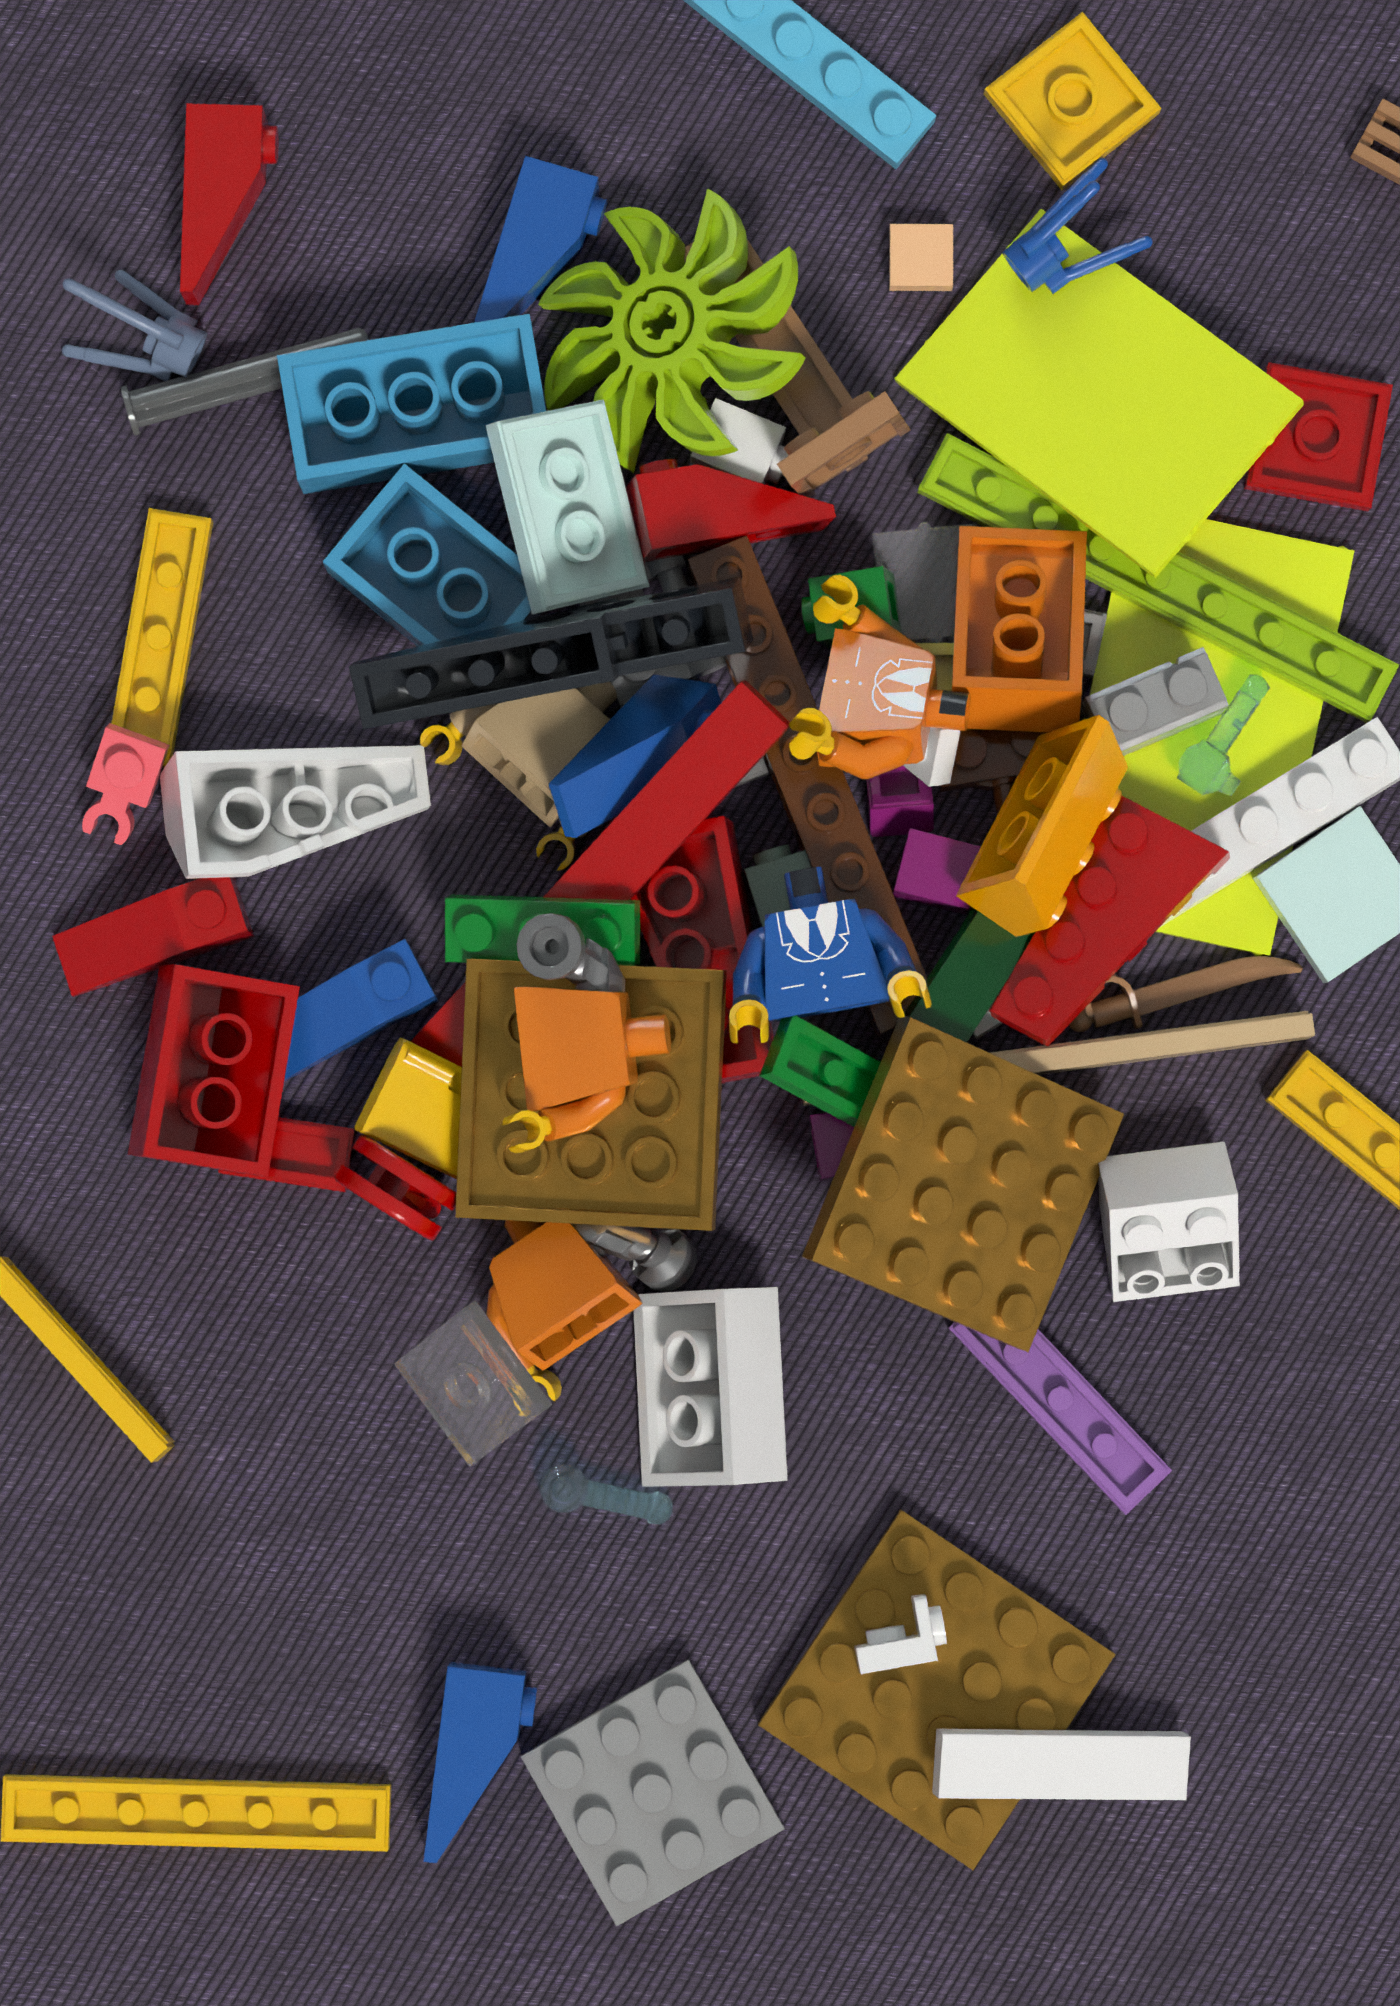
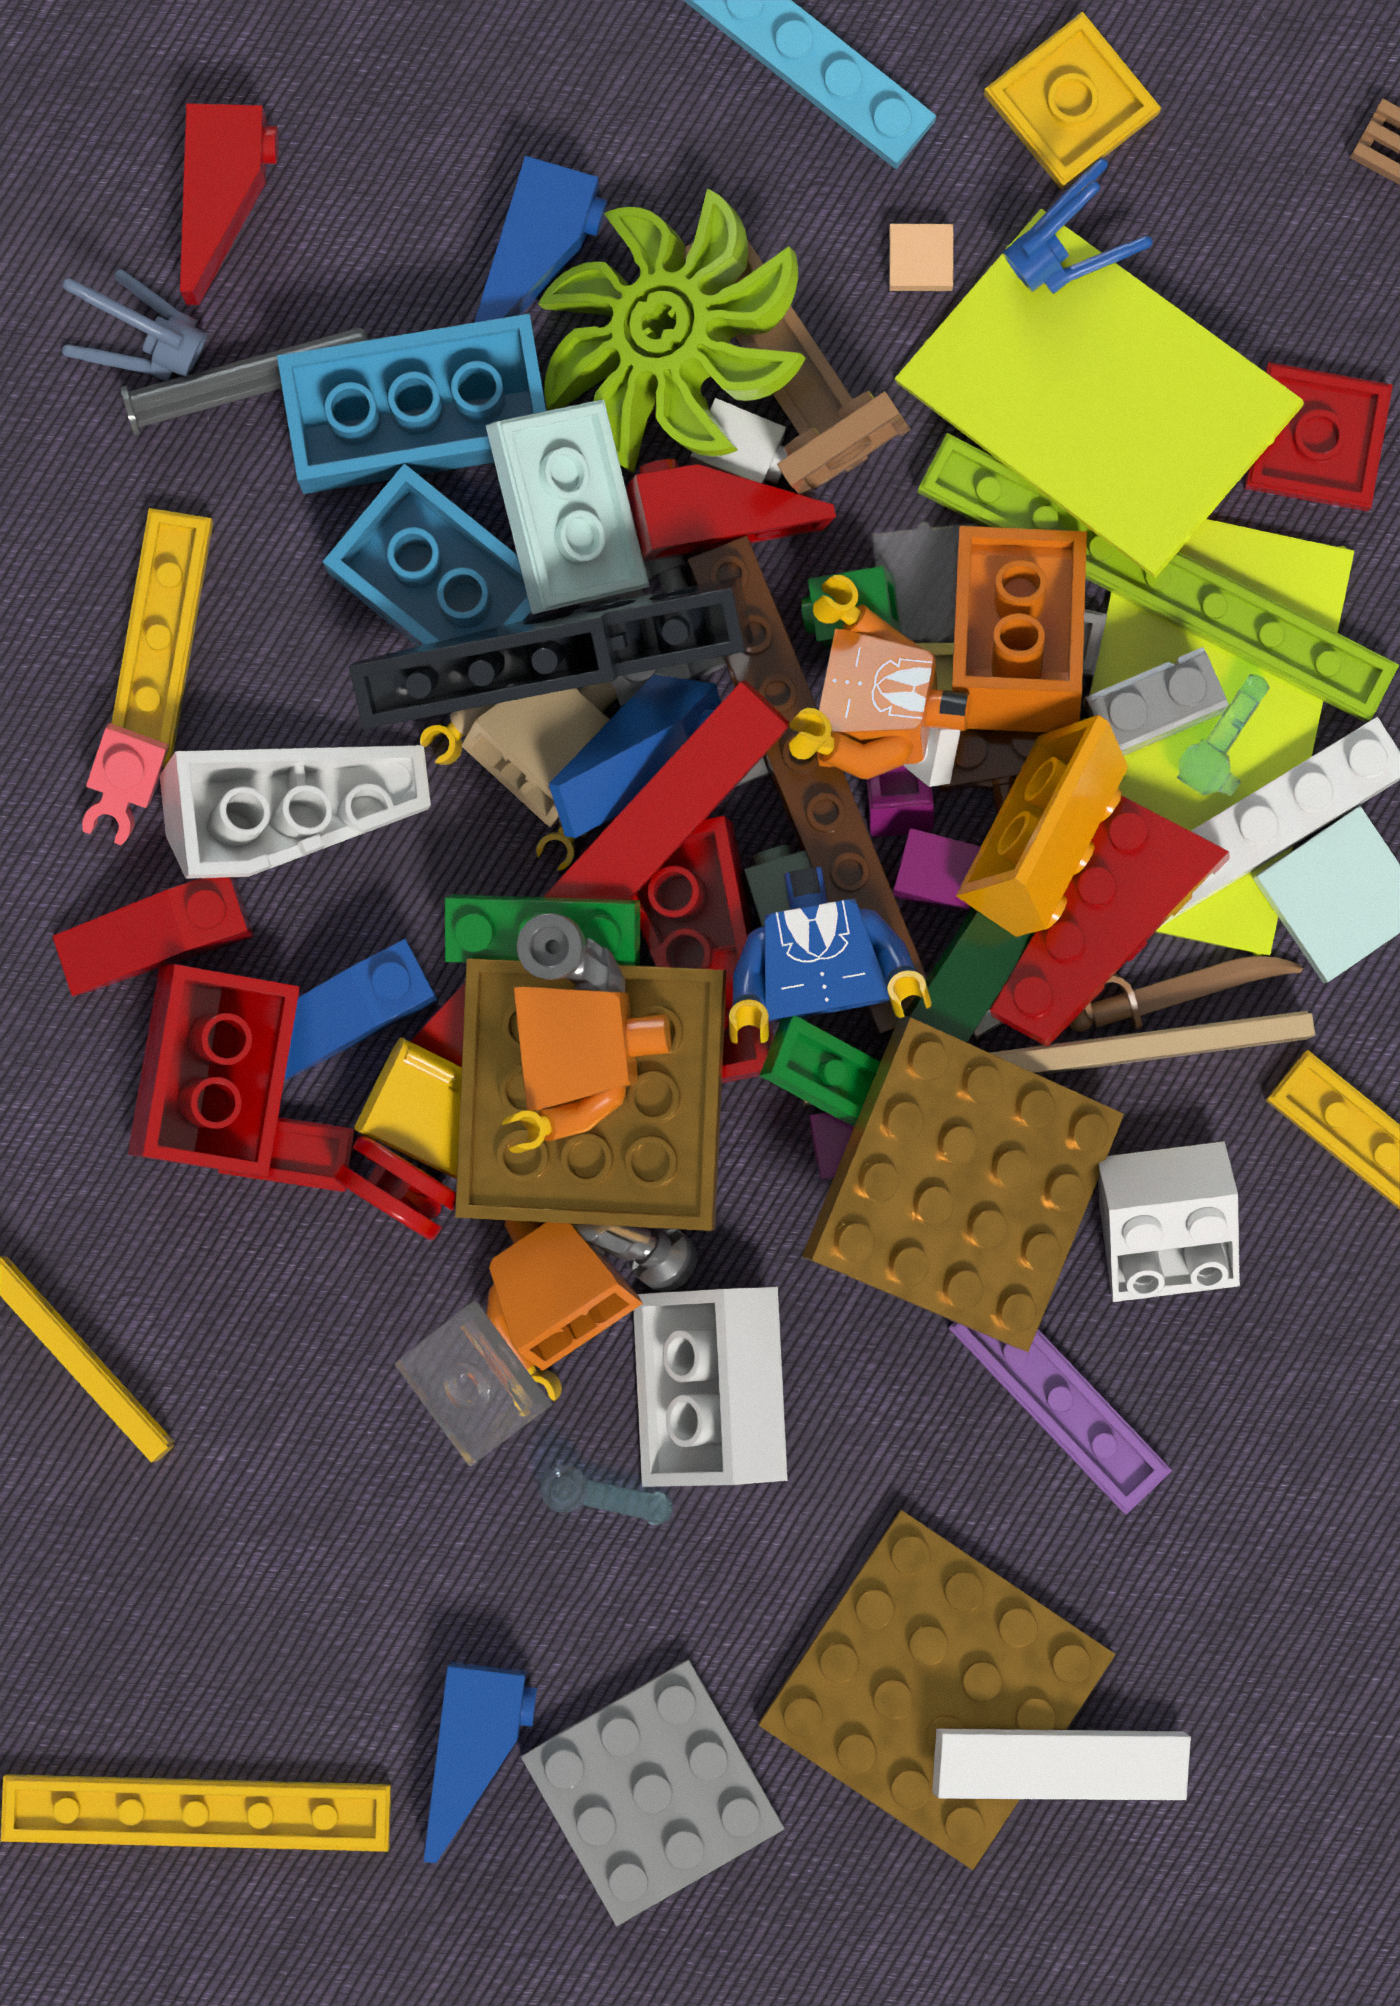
(891, 1647): white bracket -> none

